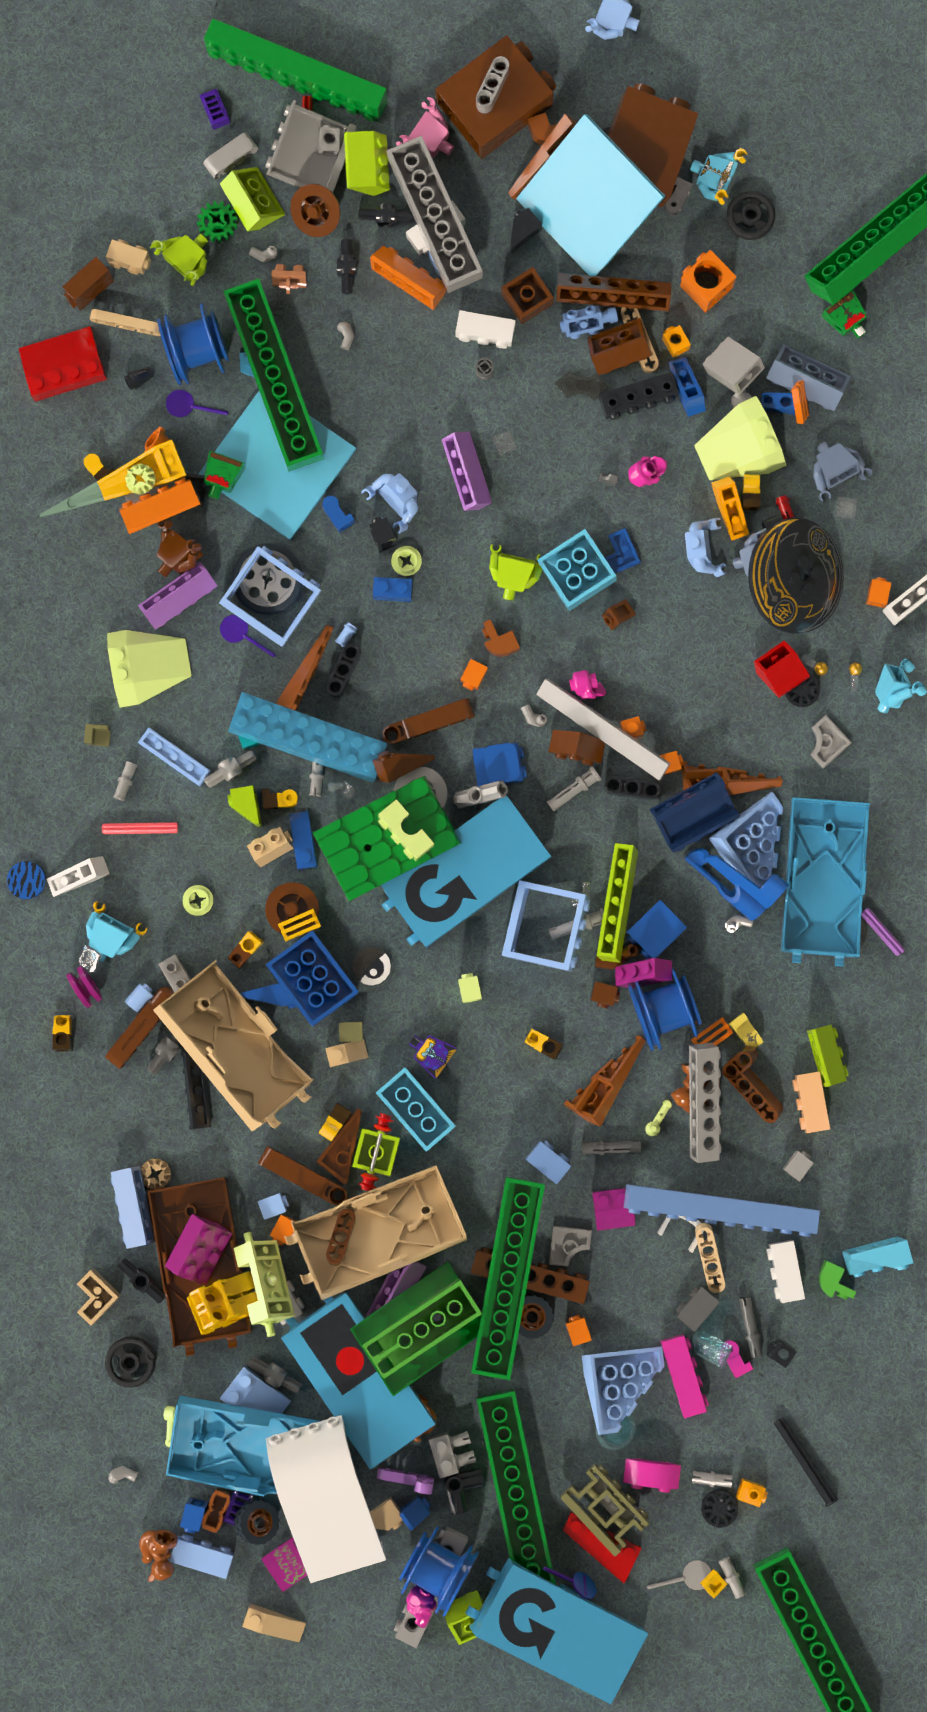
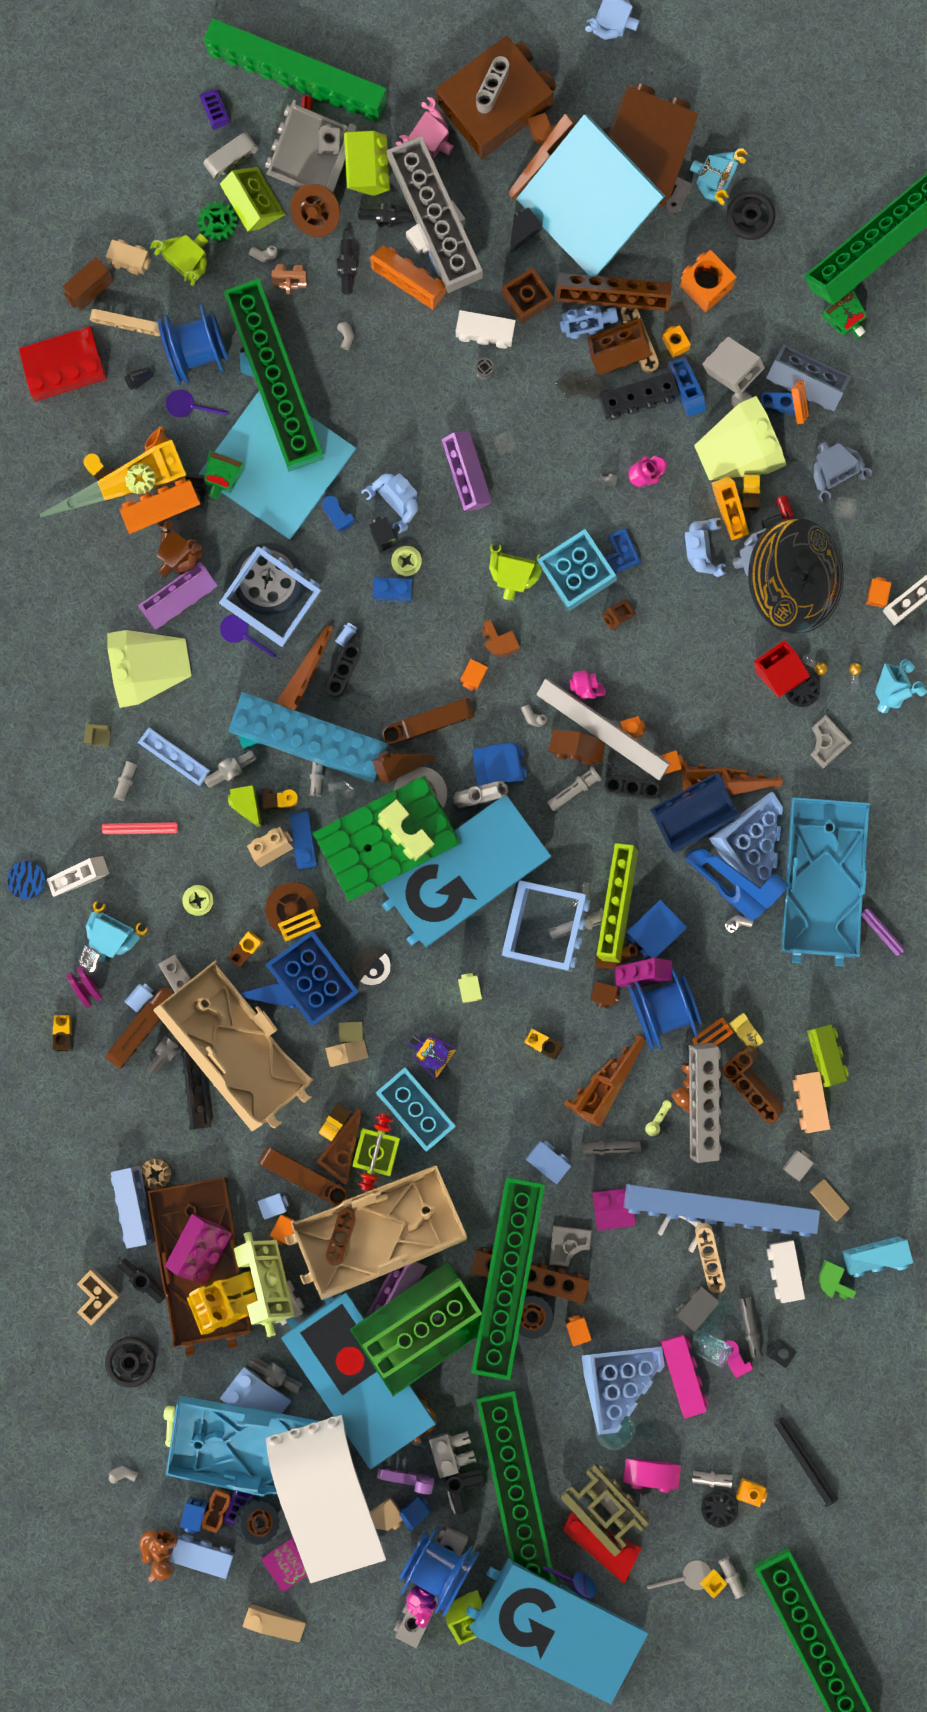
(829, 1200): none -> tan slope

